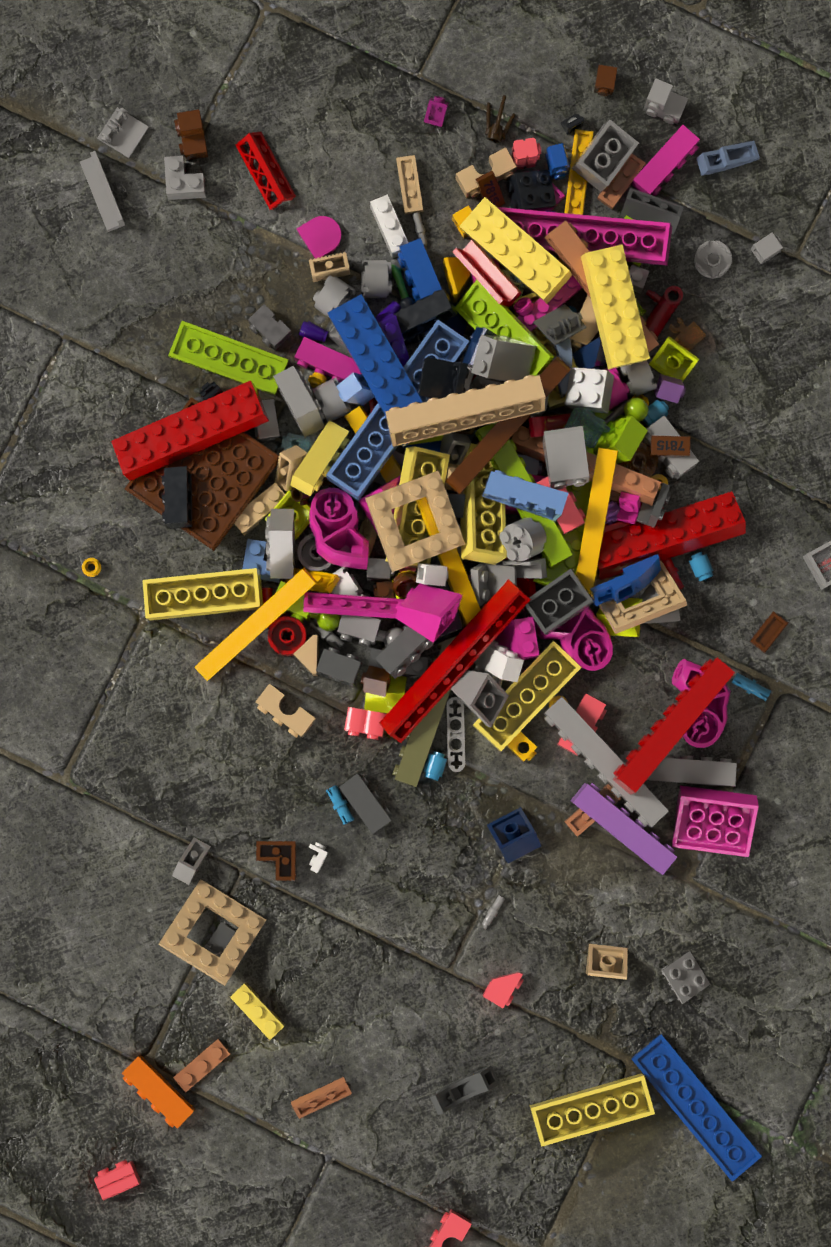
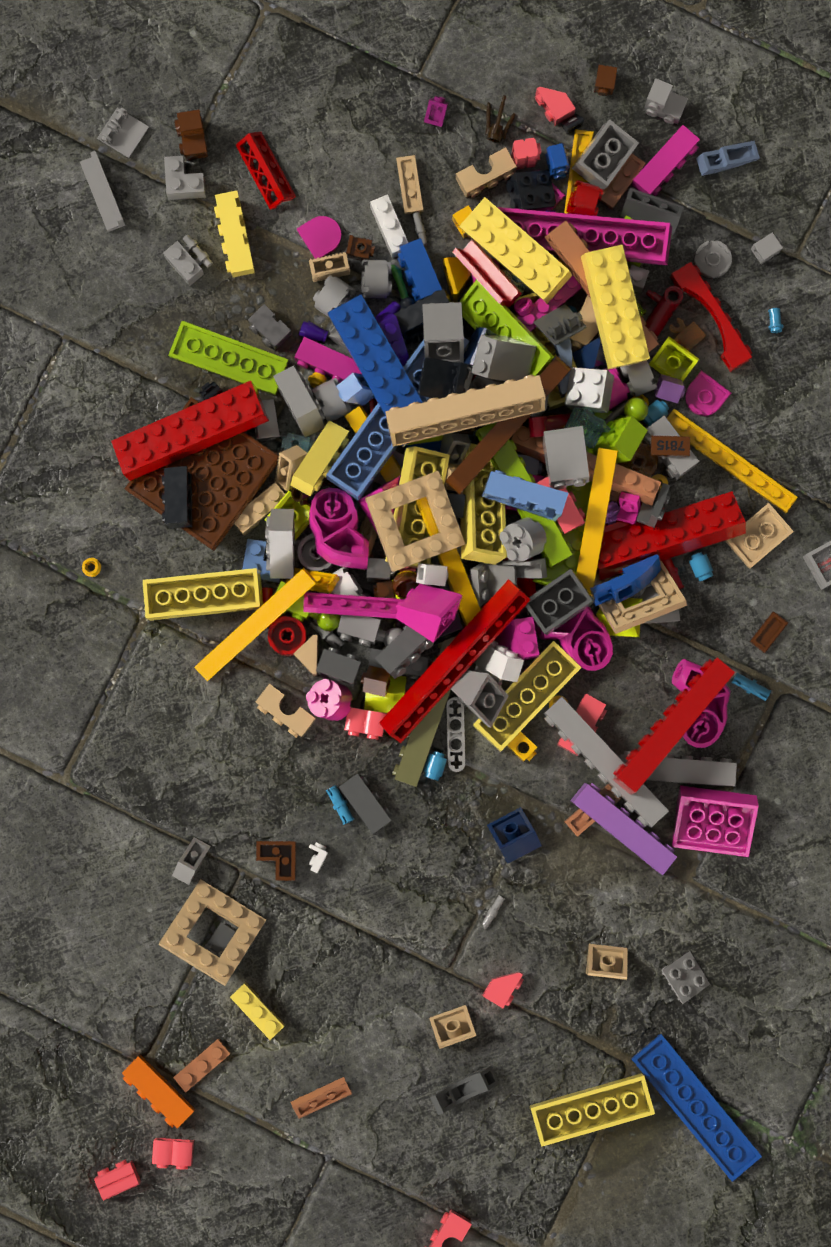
(173, 1152): none -> coral brick
(183, 263): none -> light grey brick
(234, 234): none -> light yellow wedge
(329, 700): none -> brick
(354, 253): none -> reddish brown brick
(443, 331): none -> light grey slope
(452, 1026): none -> tan slope
(490, 189): reddish brown tile -> none
(556, 104): none -> coral slope
(584, 199): none -> red brick
(690, 282): none -> red arch
(705, 395): none -> dark pink tile
(732, 462): none -> yellow tile
(762, 535): none -> tan plate
(775, 320): none -> dark azure pin

